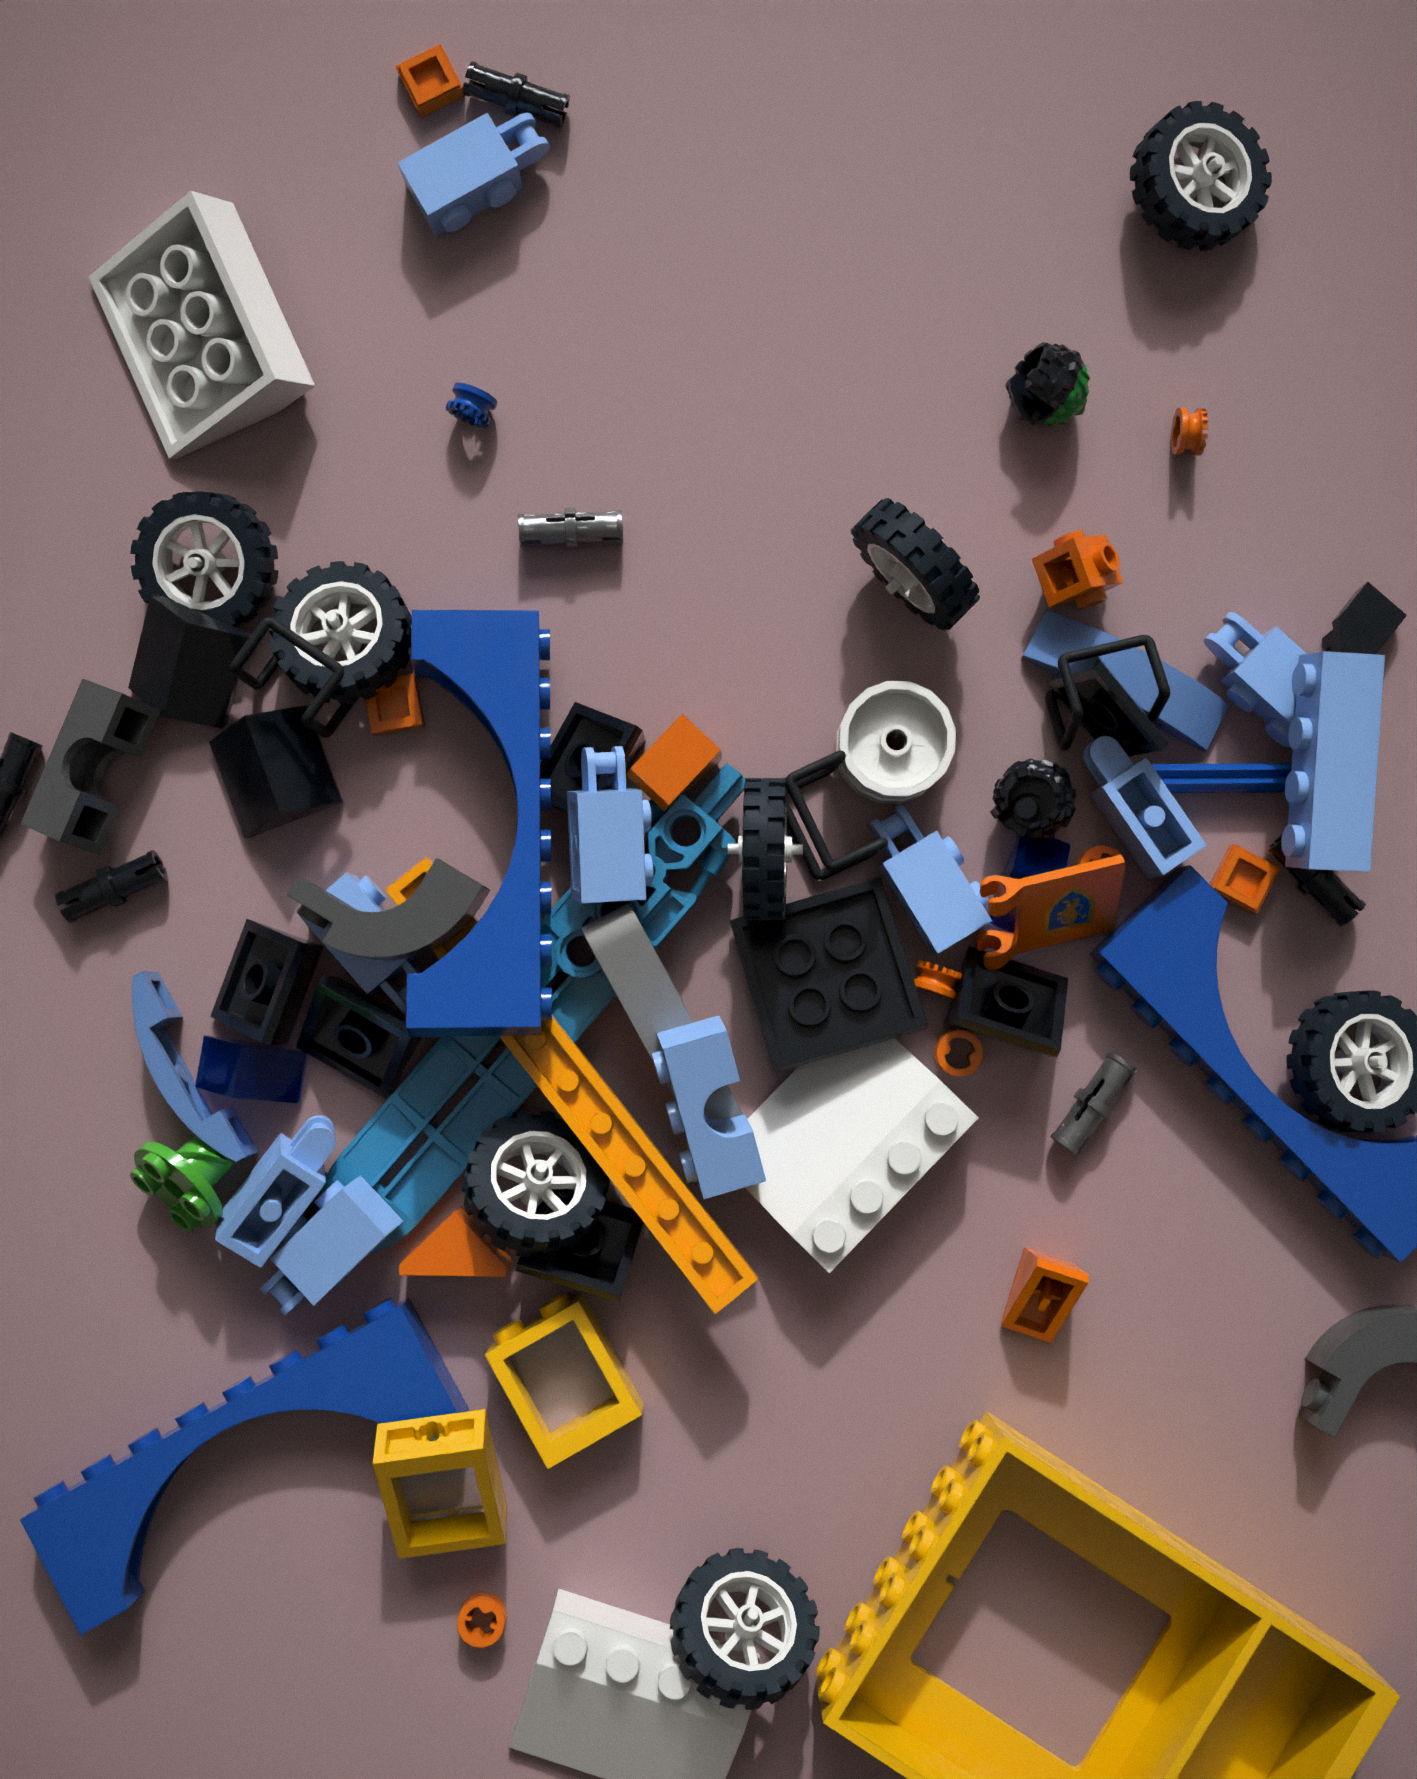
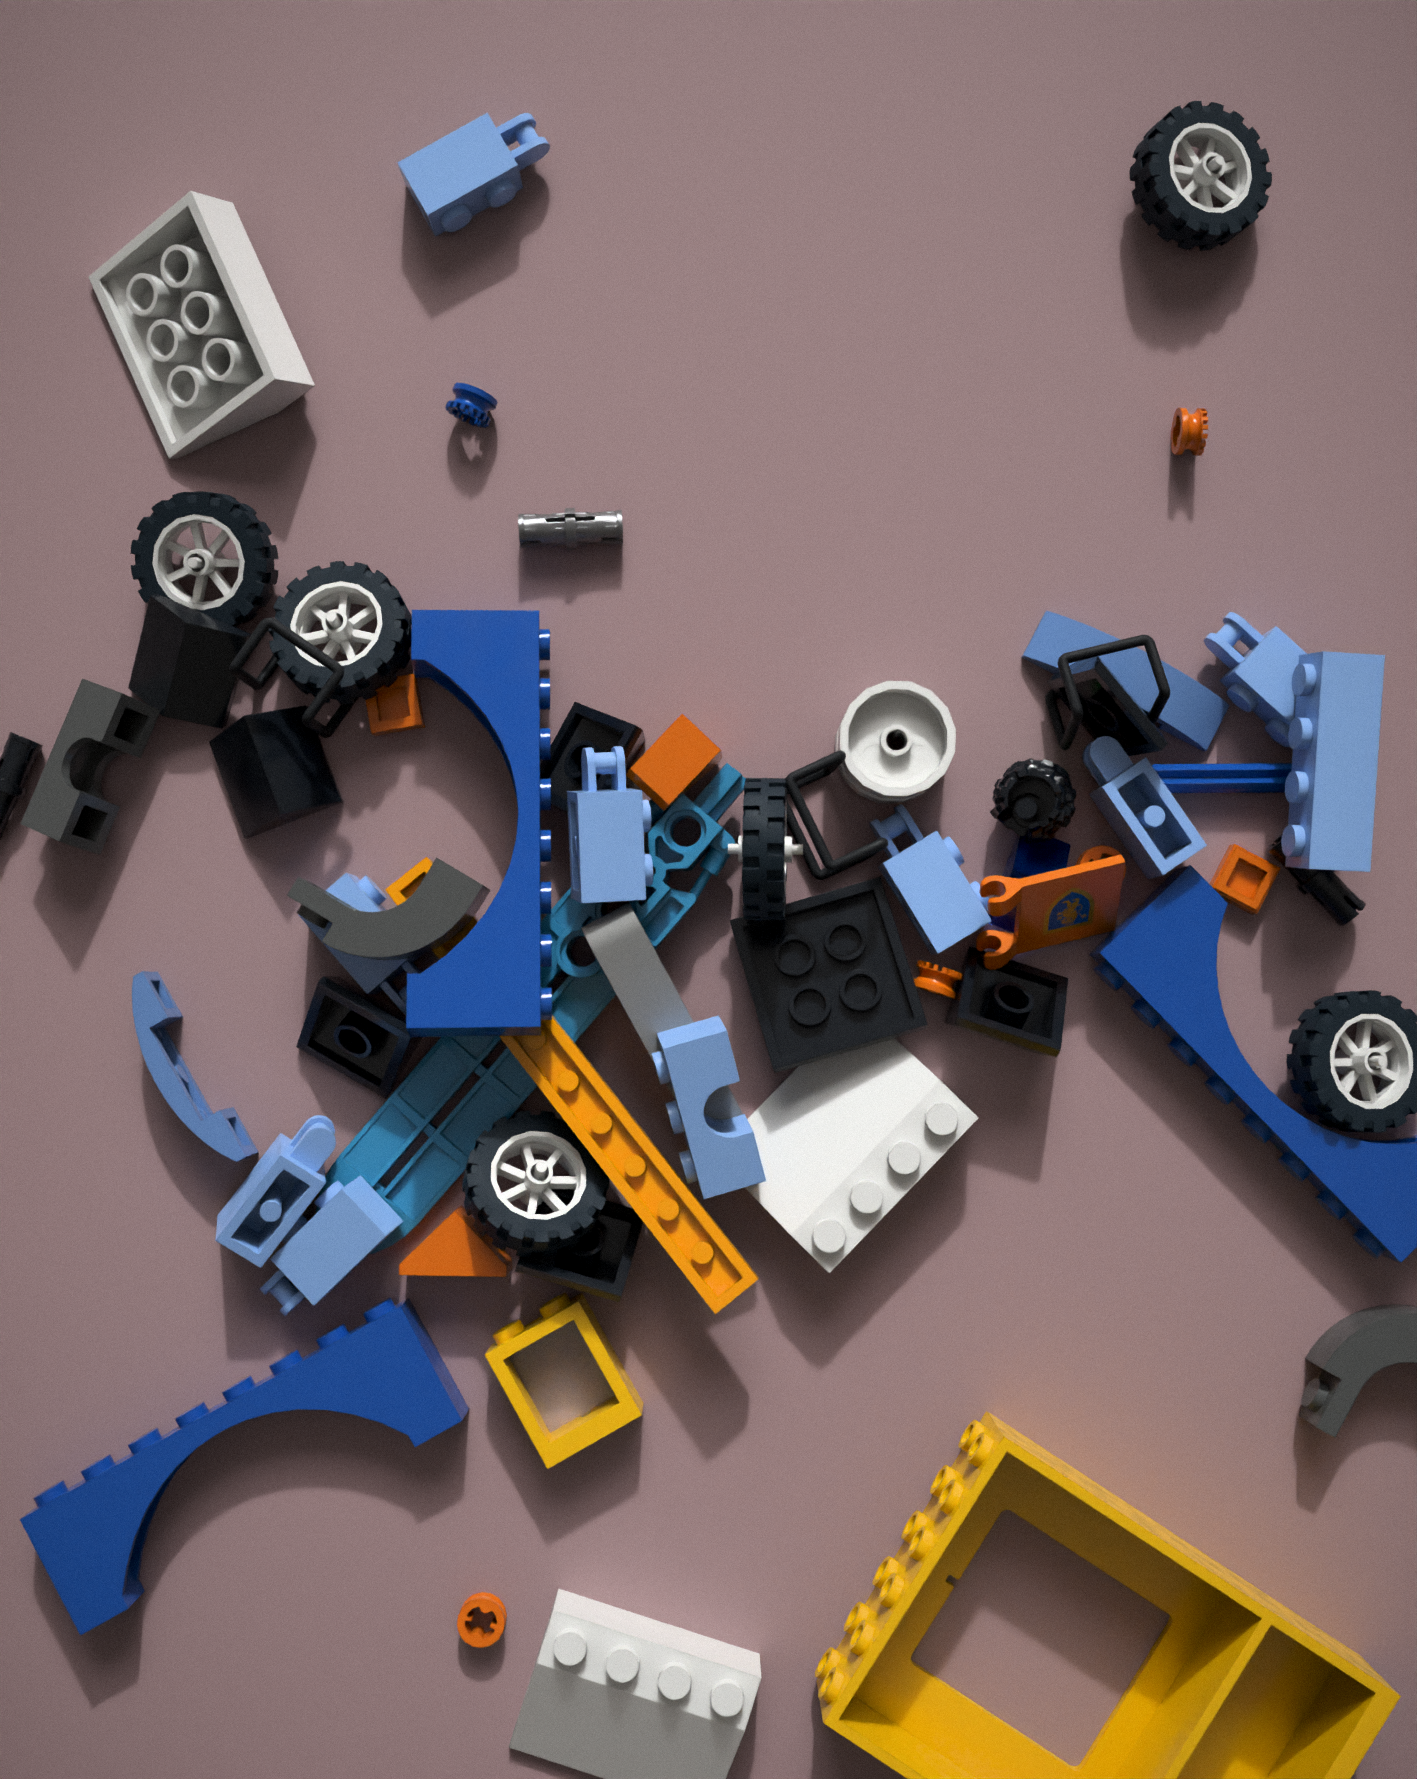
(111, 886): black pin -> none
(183, 1180): bright green plate -> none
(251, 1070): clear blue slope -> none
(266, 983): black slope -> none
(430, 80): orange tile -> none
(440, 1490): yellow window -> none
(516, 94): black pin -> none
(711, 1668): black wheel -> none
(915, 564): black wheel -> none
(943, 1047): orange bush -> none
(1042, 1294): orange slope -> none
(1049, 385): black piece -> none
(1078, 570): orange brick -> none
(1094, 1103): flat silver pin -> none
(1363, 623): black slope -> none

